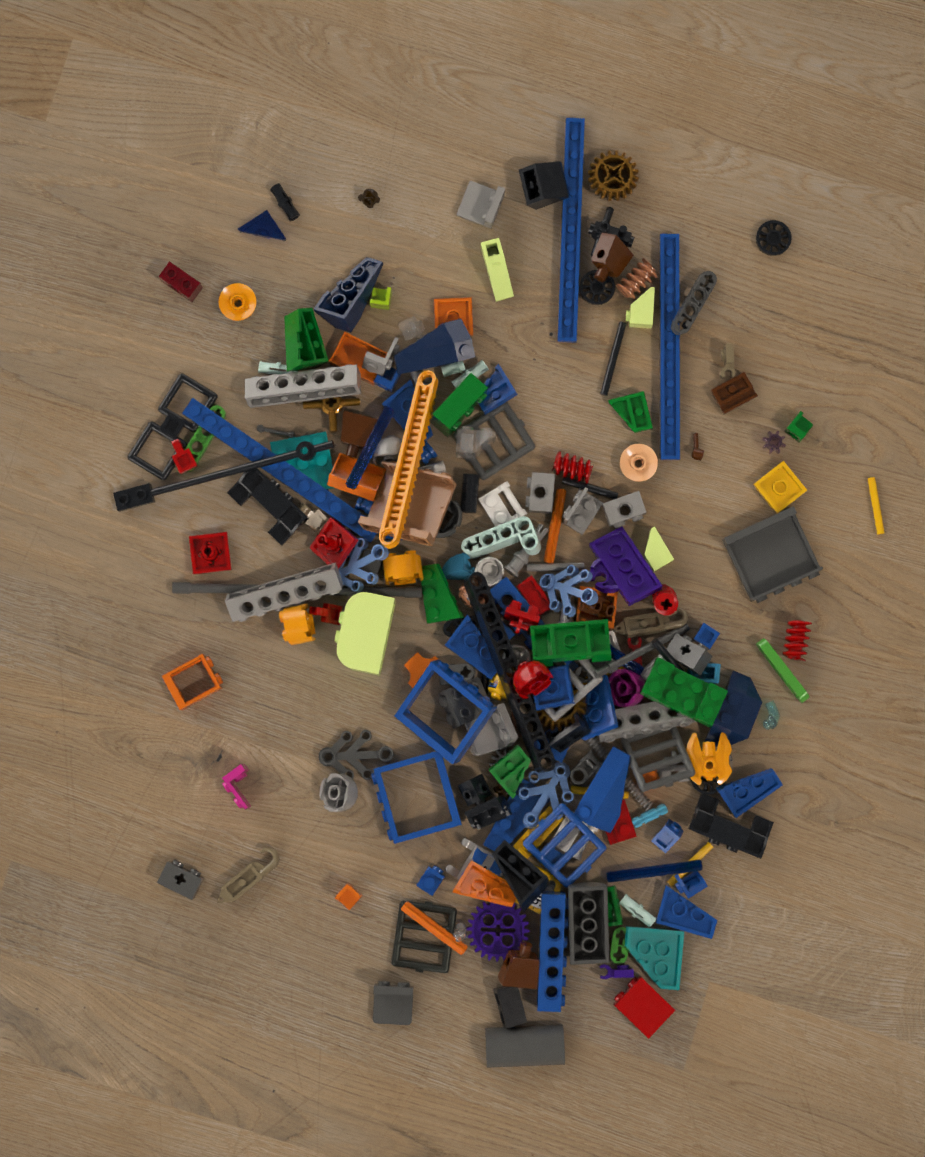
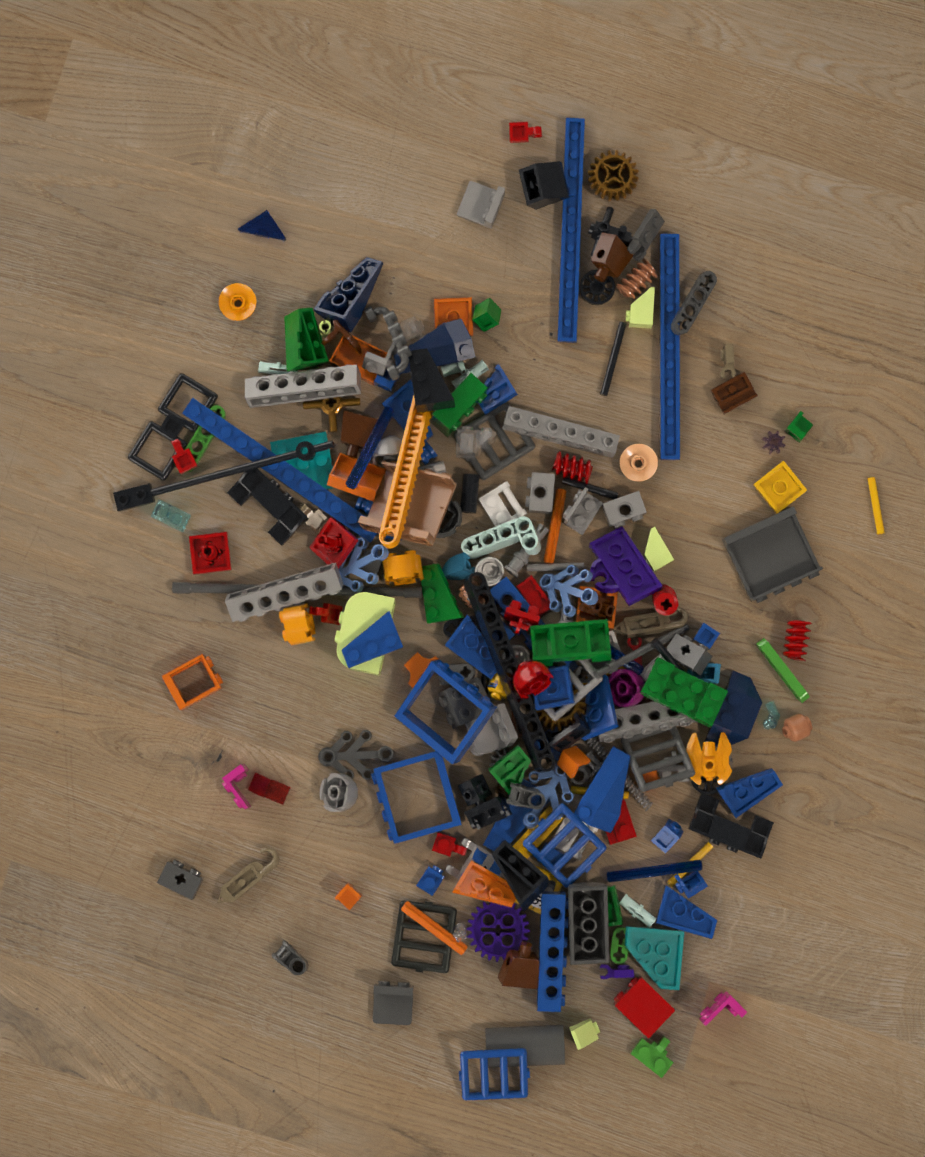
(170, 515): none -> clear light blue slope
(180, 282): dark red brick -> none
(260, 428): dark grey hinge -> none
(269, 788): none -> clear red slope
(284, 202): black pin -> none
(290, 958): none -> dark grey piece
(322, 325): none -> yellowish green pin
(340, 329): none -> reddish brown piece
(369, 198): dark brown plate -> none
(373, 642): none -> blue wing
(381, 298): lime panel -> none
(398, 339): none -> dark grey bar
(428, 385): none -> black wedge
(446, 844): none -> red plate
(485, 1094): none -> blue bar
(487, 314): none -> green panel
(497, 269): yellowish green slope -> none
(510, 1006): black hinge -> none
(520, 132): none -> red plate
(521, 796): none -> dark grey piece
(560, 432): none -> light grey brick
(571, 760): none -> orange panel
(584, 1033): none -> yellowish green slope
(633, 411): green wing -> none
(645, 234): none -> dark grey hinge
(649, 815): medium azure axle -> none
(653, 1055): none -> bright green hinge
(697, 454): reddish brown hand -> none
(721, 1001): none -> dark pink bracket
(773, 237): black wheel -> none
(797, 727): none -> nougat head

